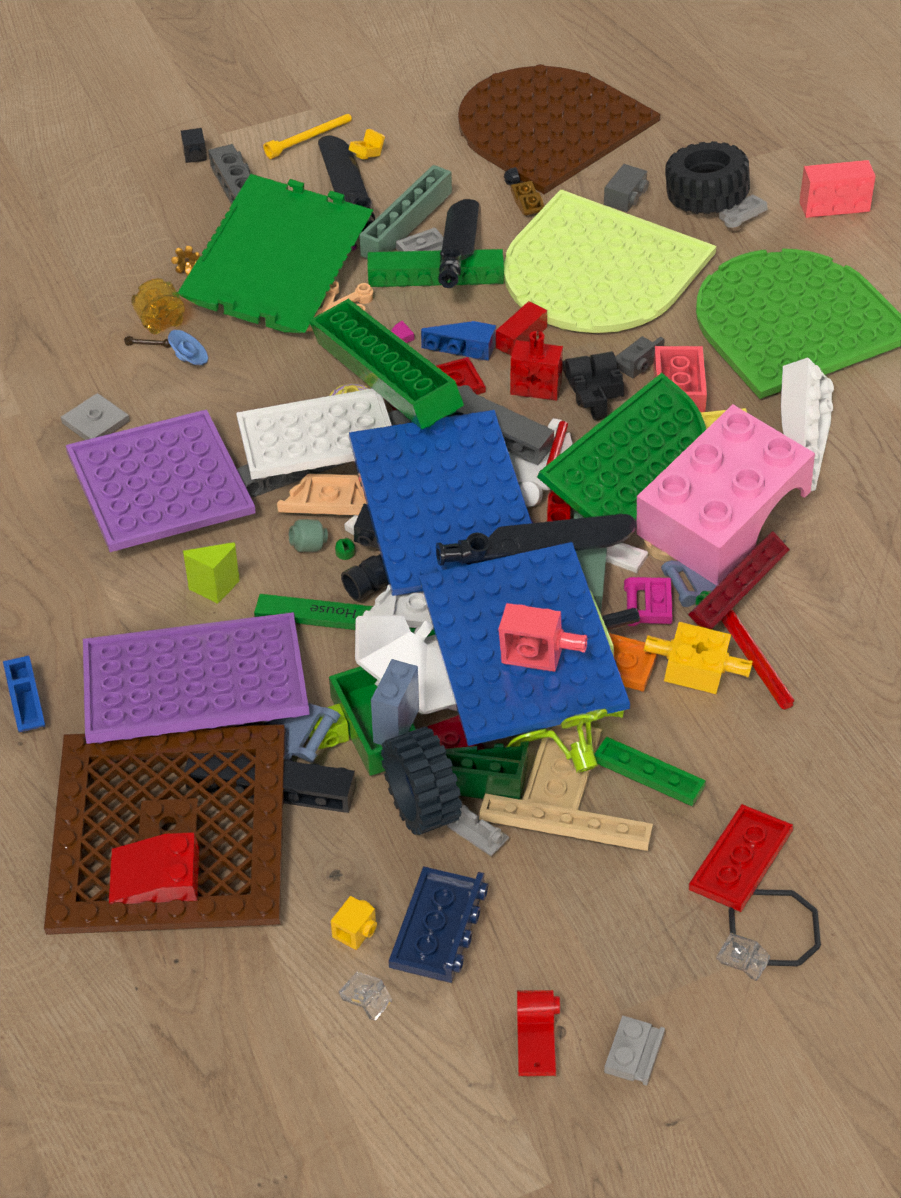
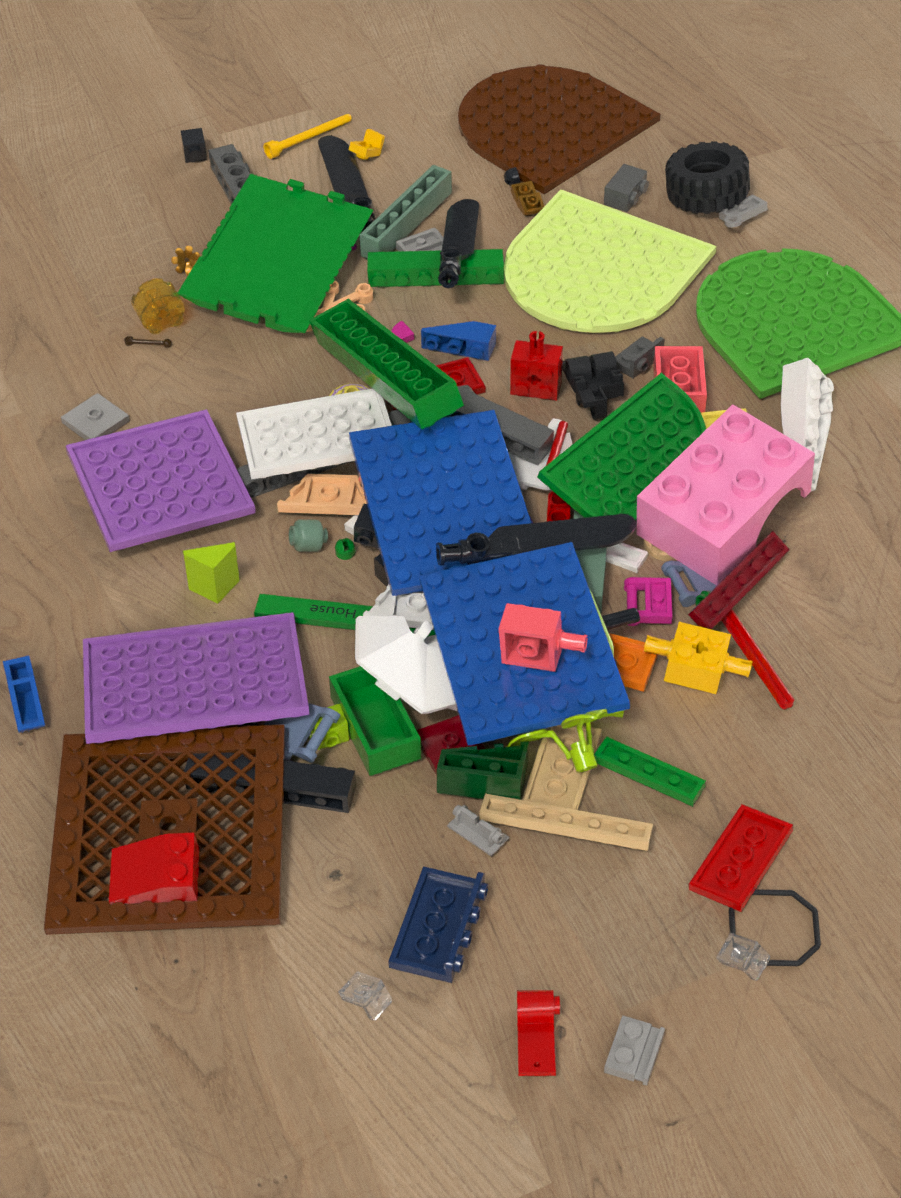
(187, 347): medium blue dish -> none
(354, 922): yellow brick -> none
(365, 578): black wheel -> none
(395, 701): sand blue brick -> none
(421, 780): black wheel -> none
(520, 325): red brick -> none
(531, 493): white tile -> none
(837, 188): coral brick -> none

